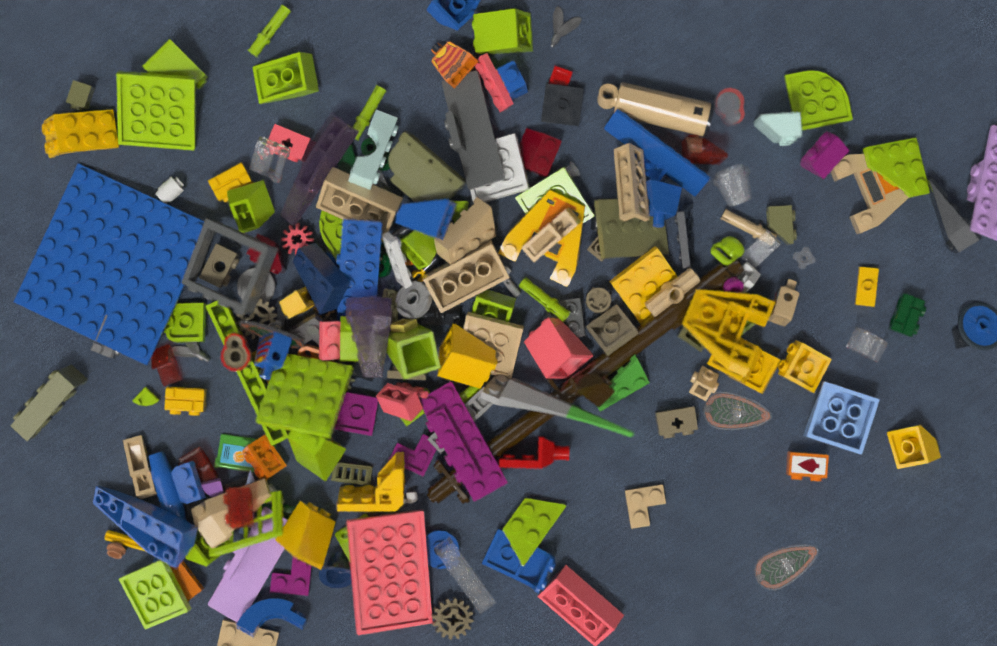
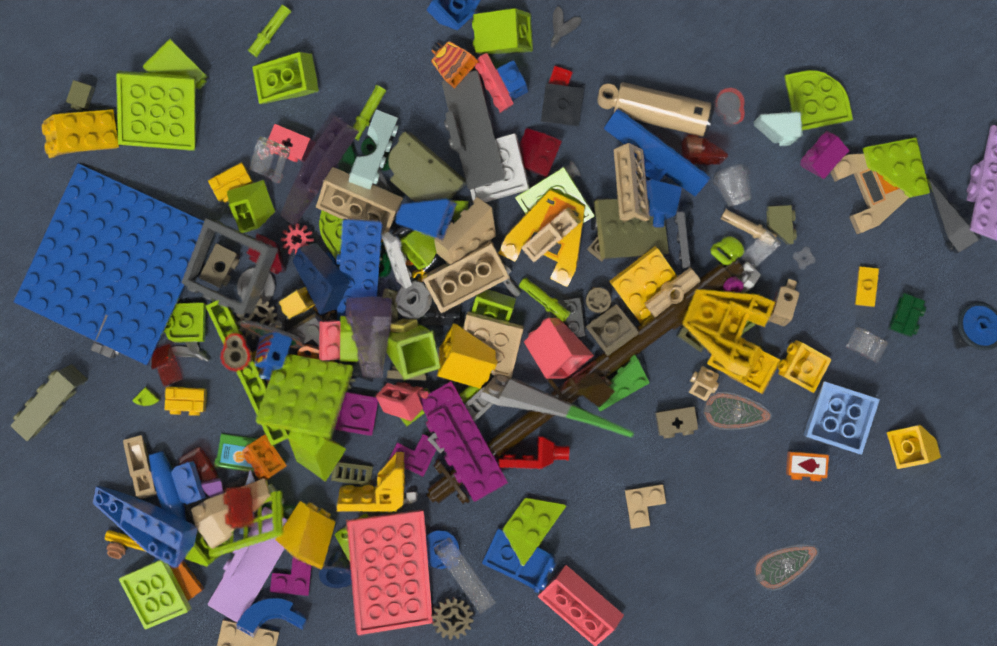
(170, 190): white brick -> none

